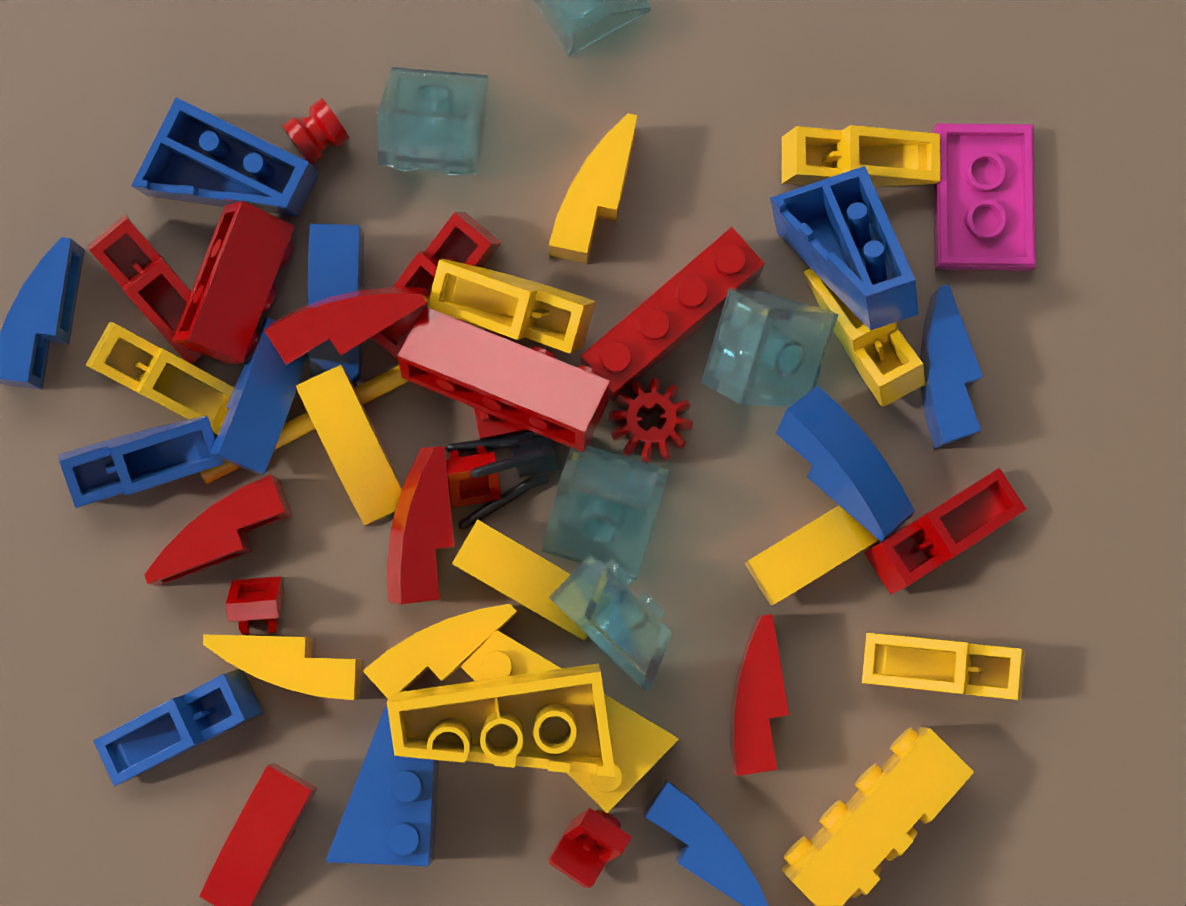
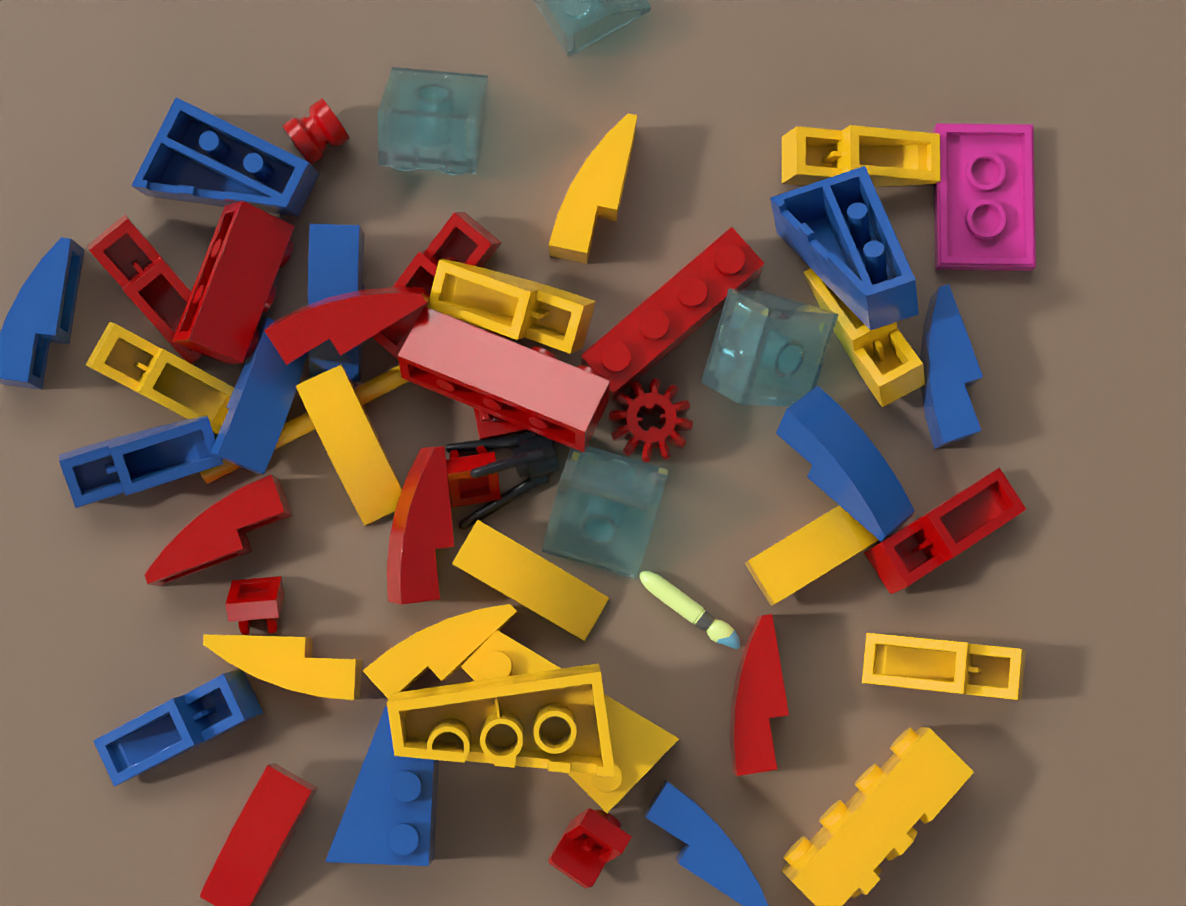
(615, 619): clear light blue slope -> none
(685, 606): none -> yellowish green piece

